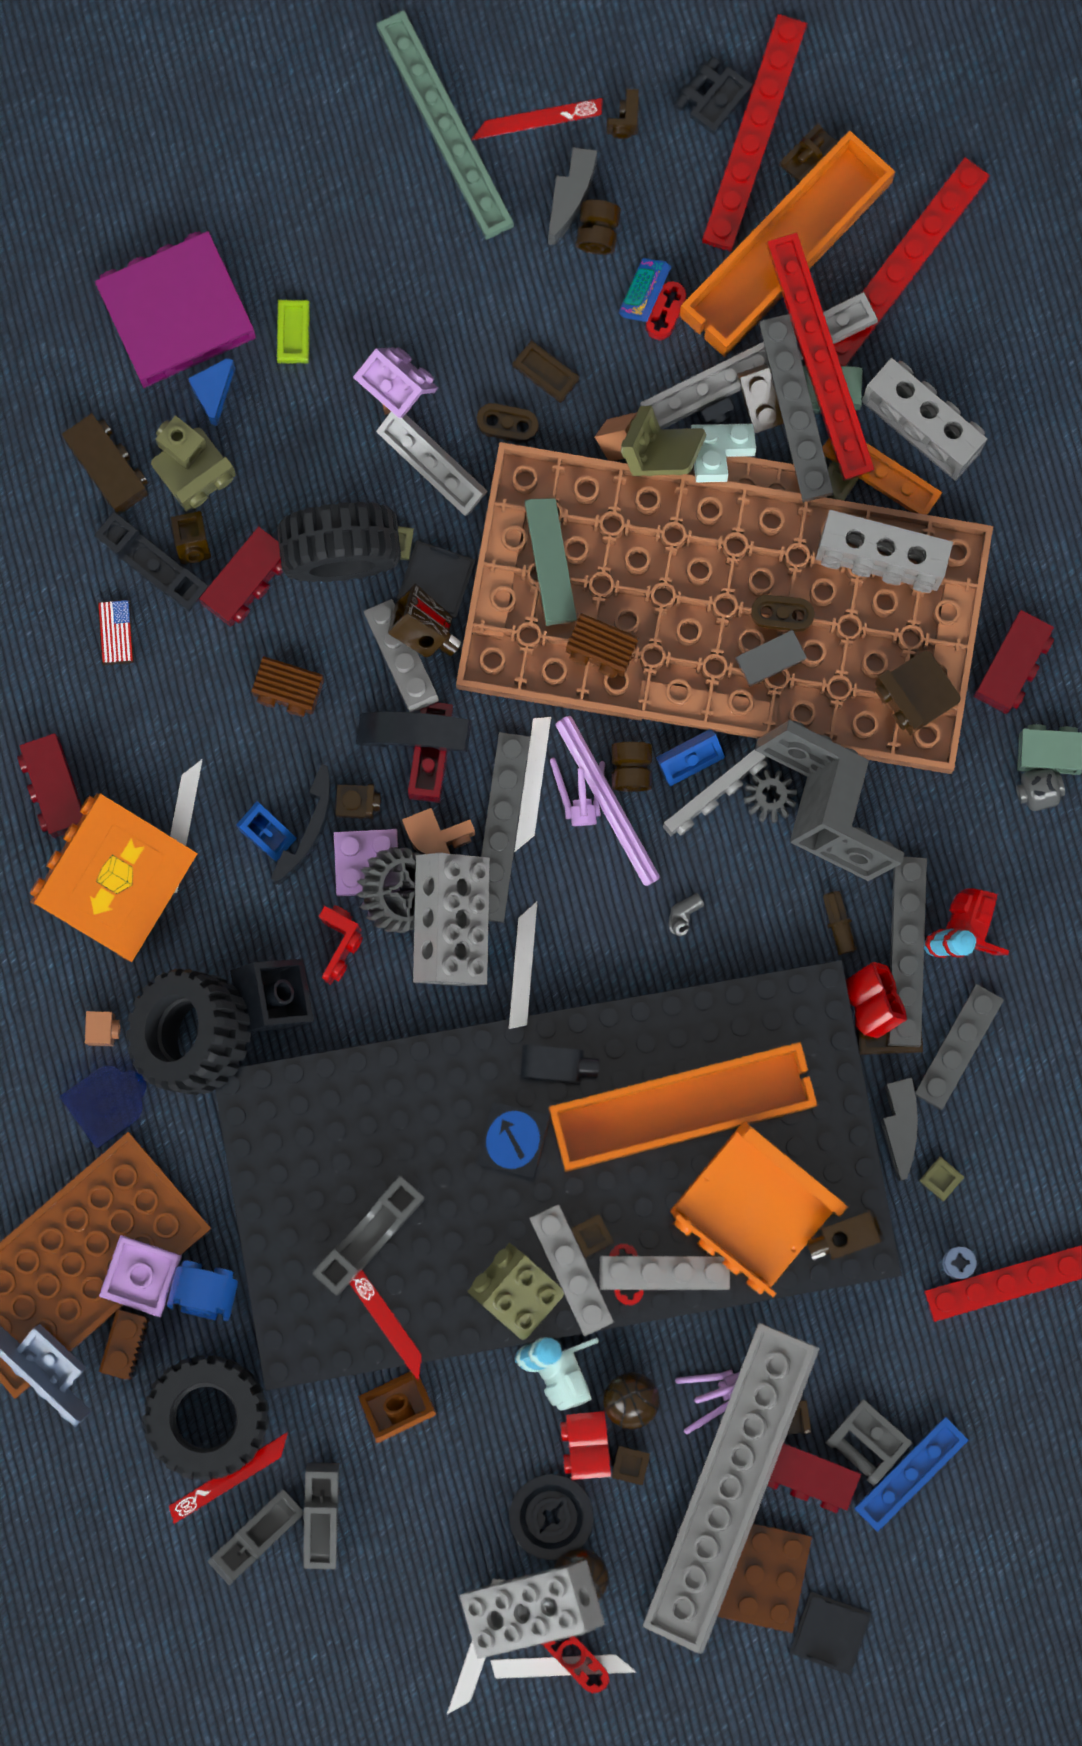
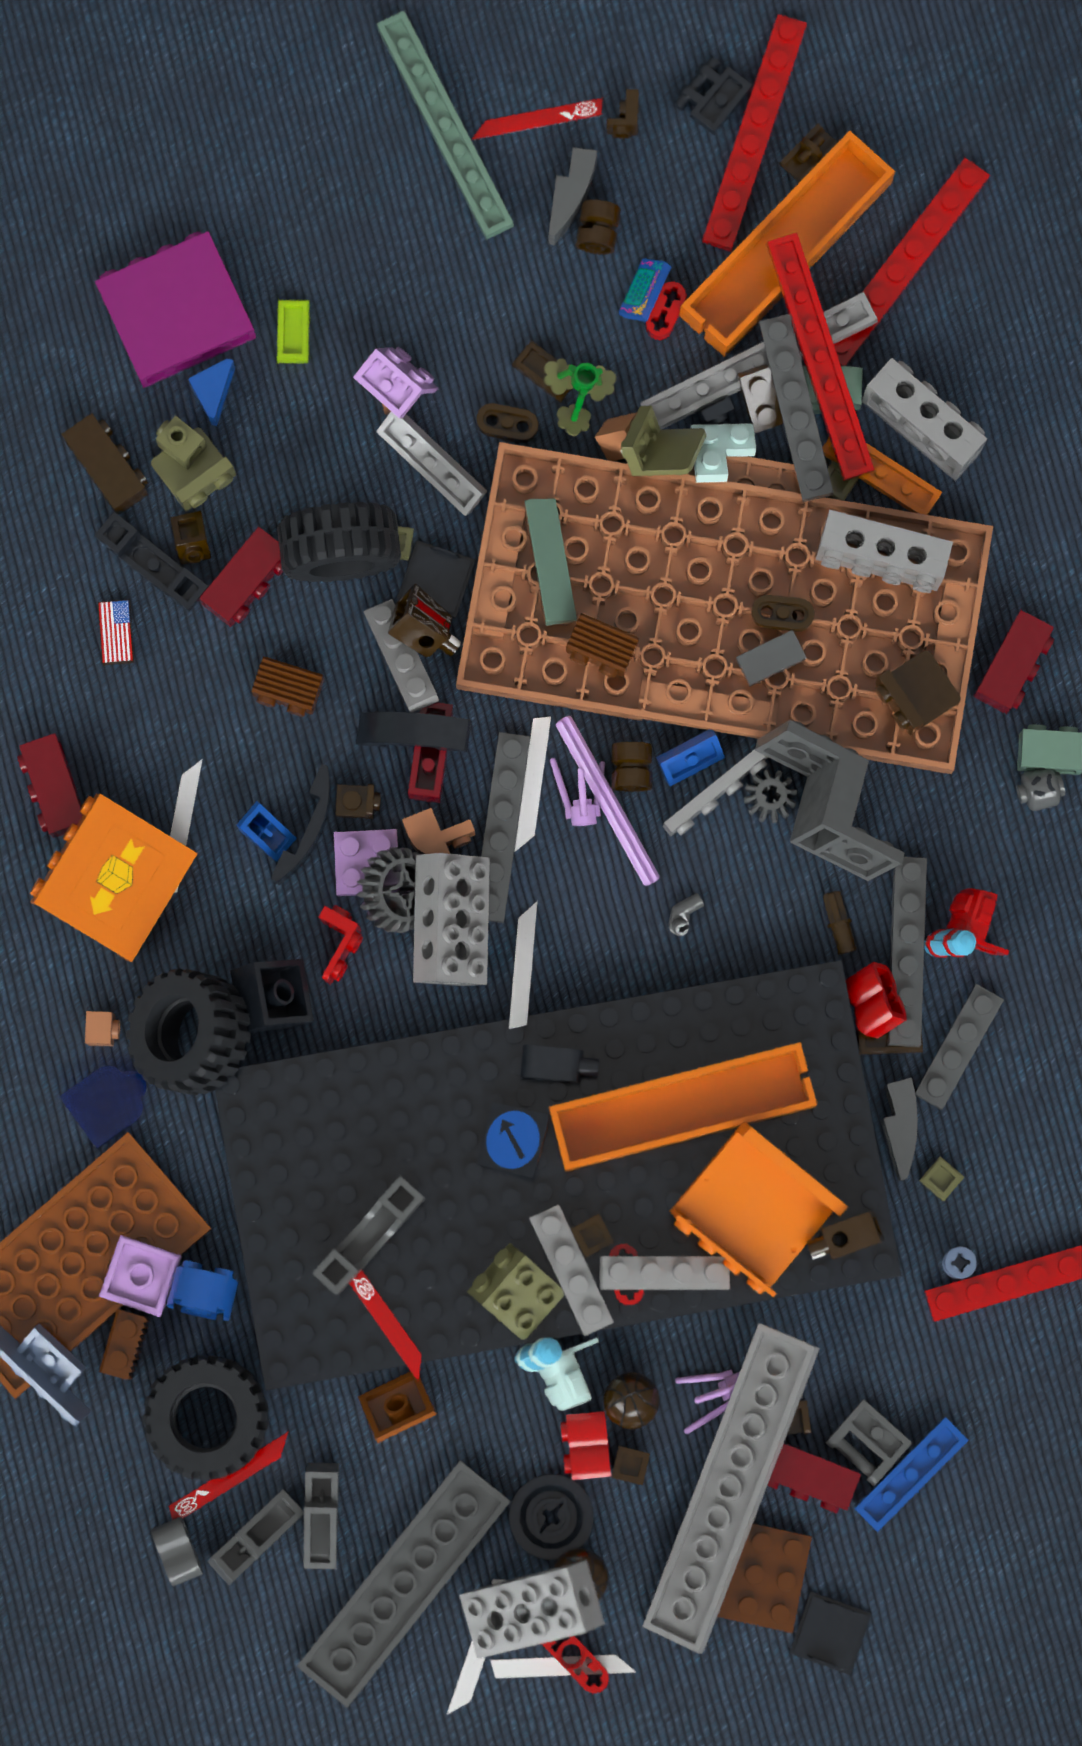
(177, 1551): none -> dark grey axle
(403, 1584): none -> dark grey plate
(586, 380): none -> olive plant

